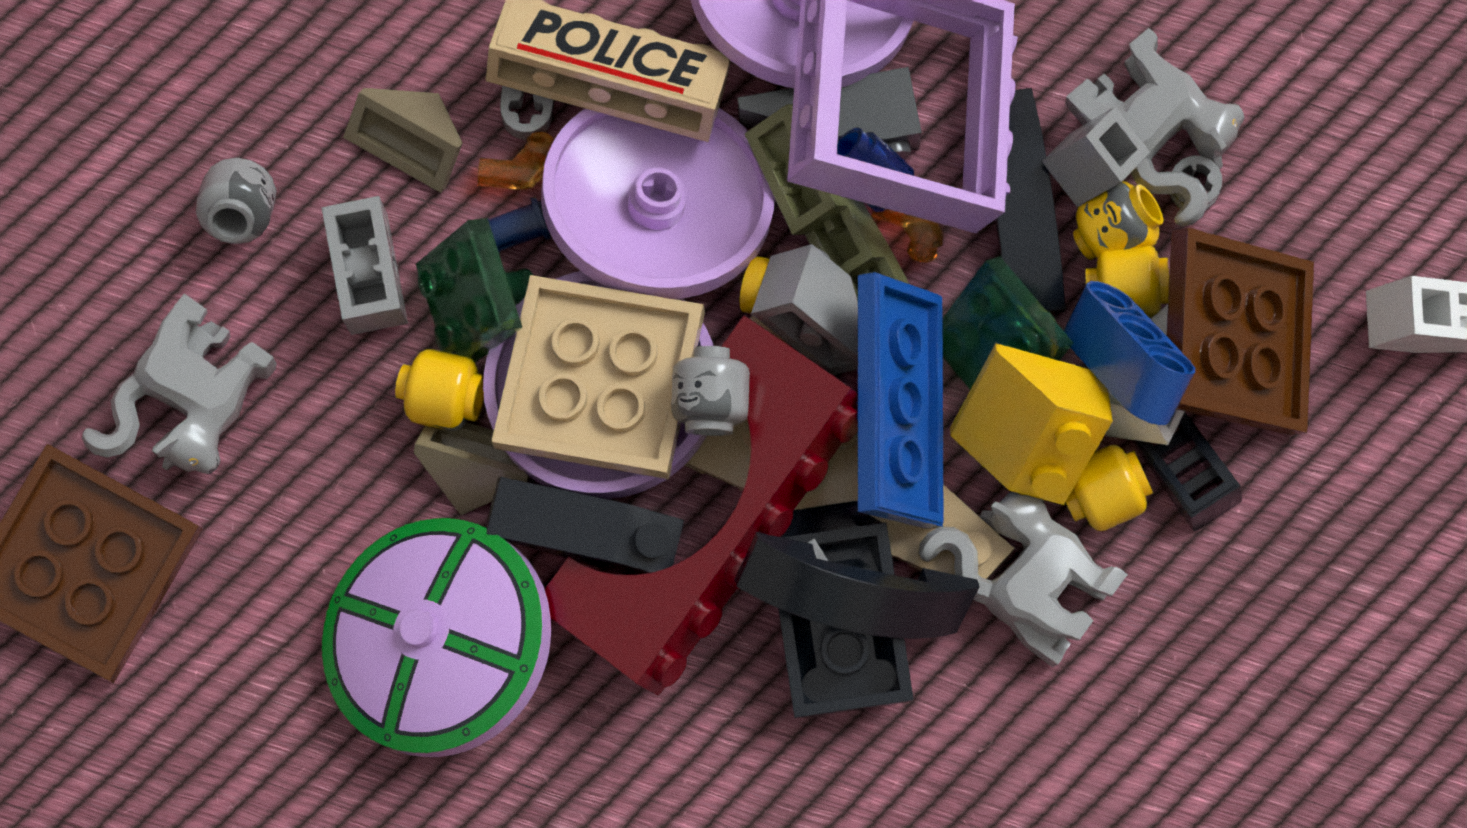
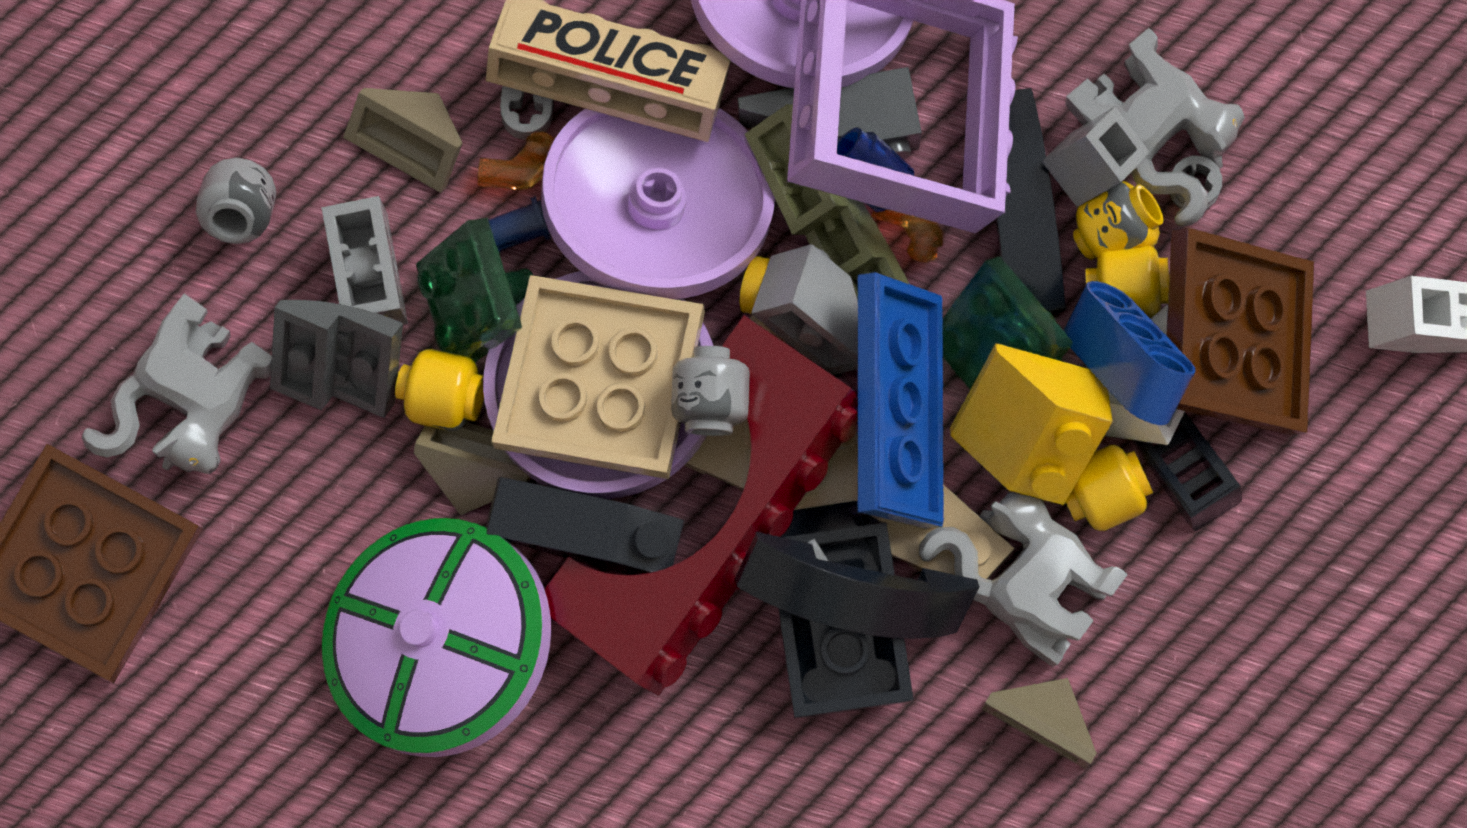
(336, 353): none -> dark grey slope
(1048, 716): none -> dark tan slope

